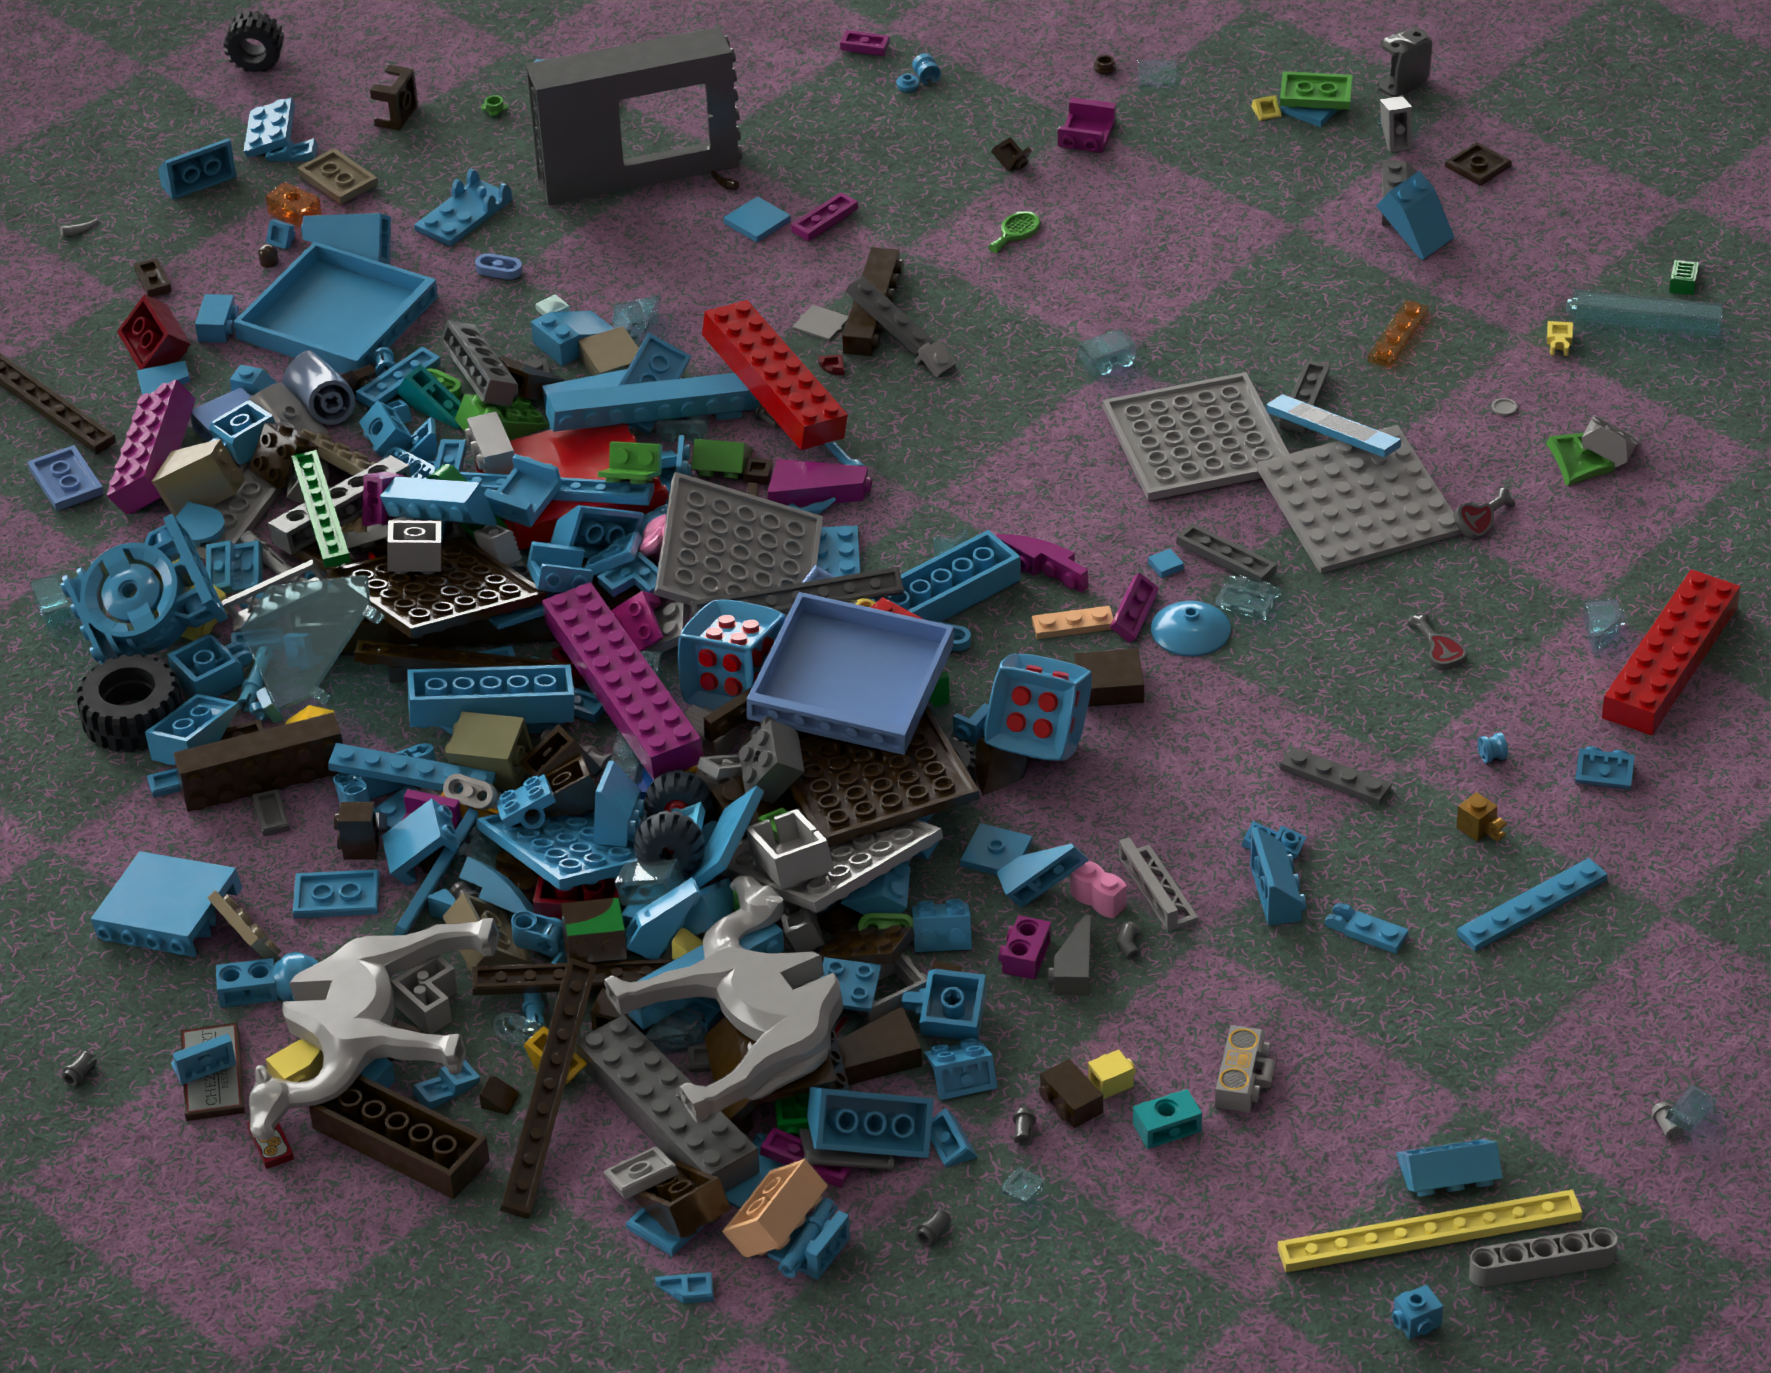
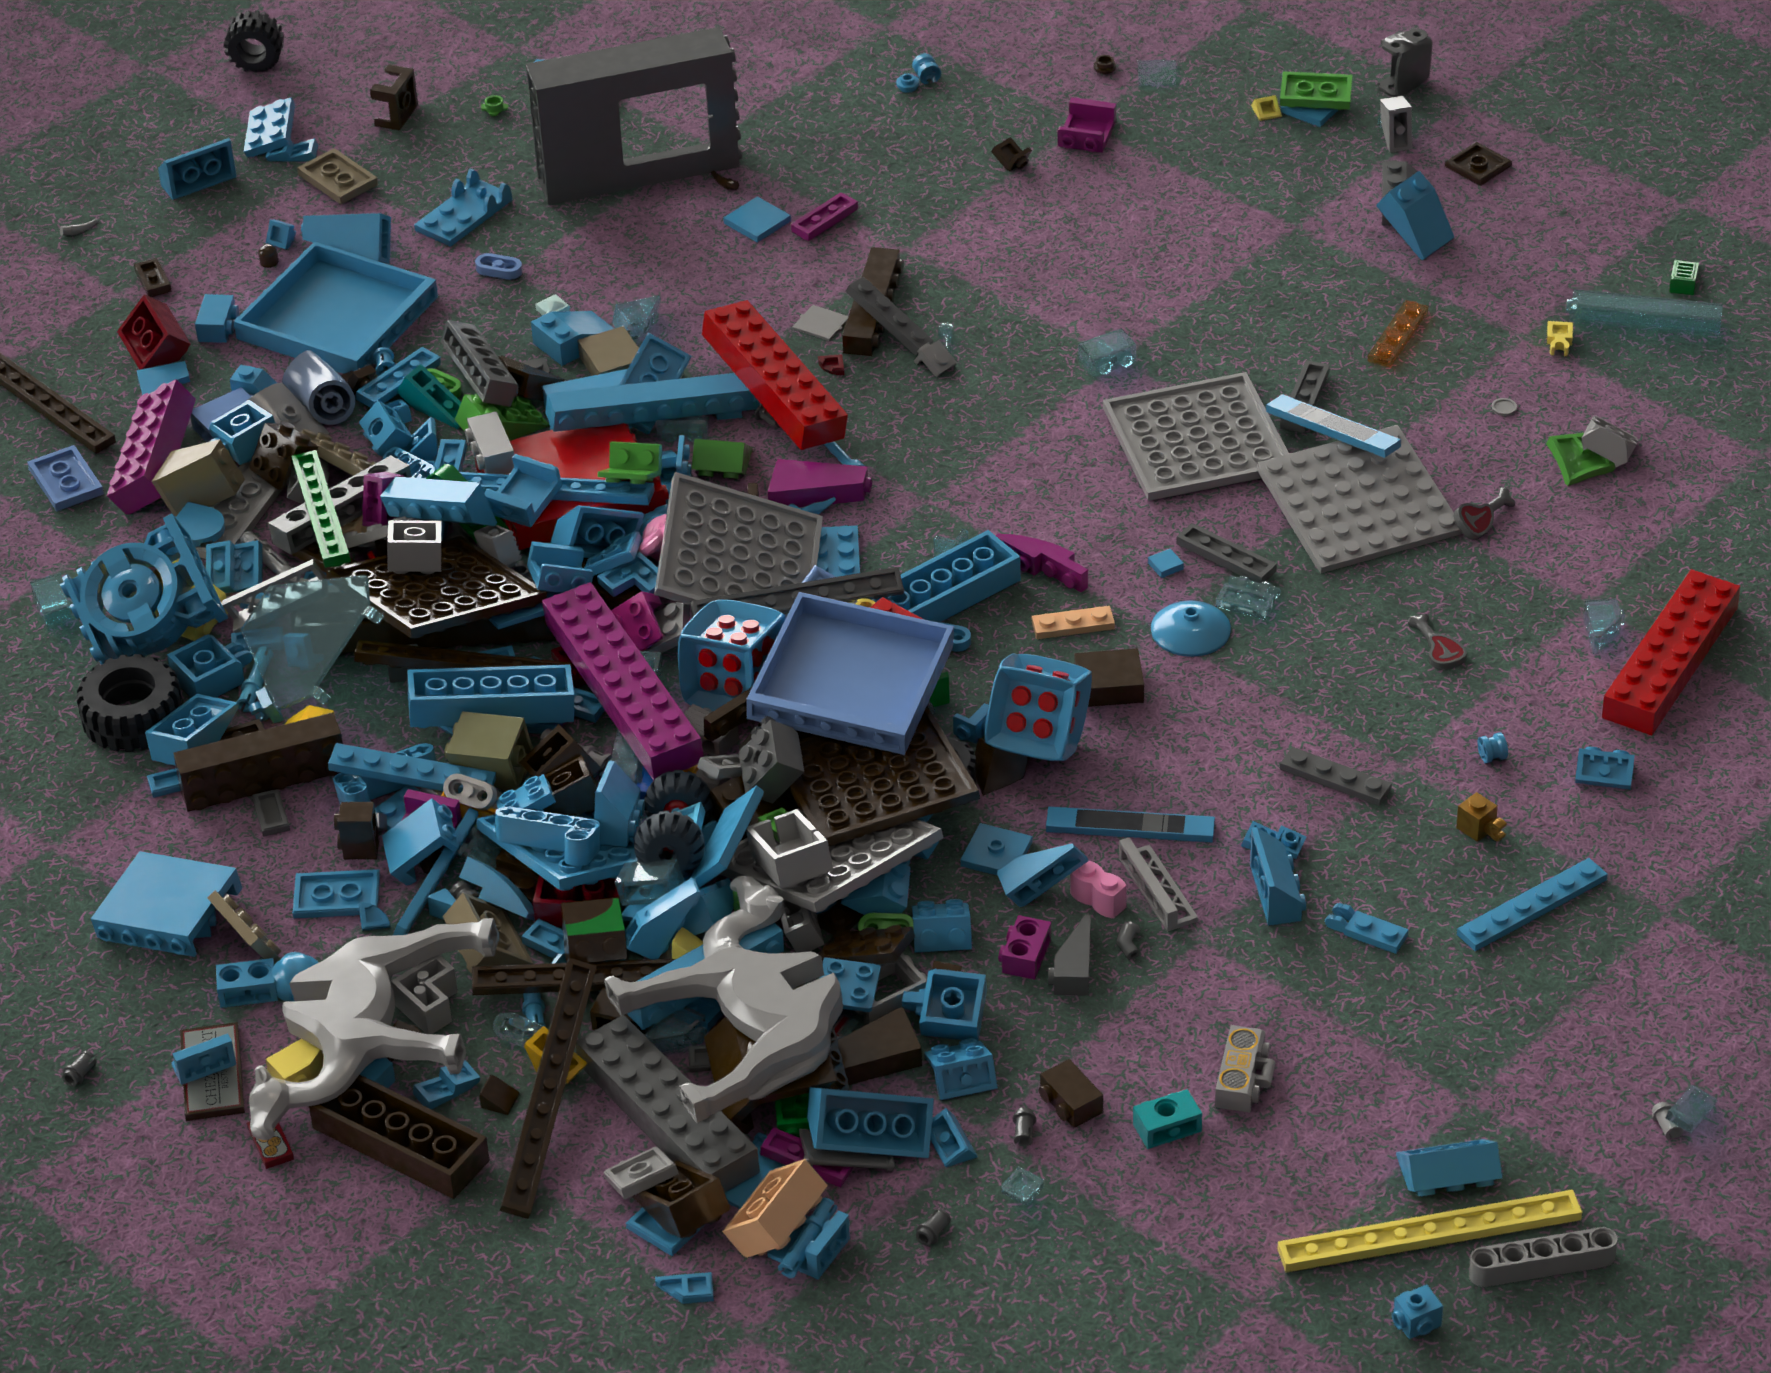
(292, 204): clear orange brick -> none
(372, 917): none -> dark azure tile
(536, 932): dark azure piece -> none
(550, 831): none -> dark azure beam
(758, 471): dark brown plate -> none
(864, 42): magenta plate -> none
(945, 331): none -> clear light blue hand
(1012, 234): bright green piece -> none
(1111, 1073): light yellow brick -> none
(1130, 824): none -> tile
(1134, 607): magenta plate -> none

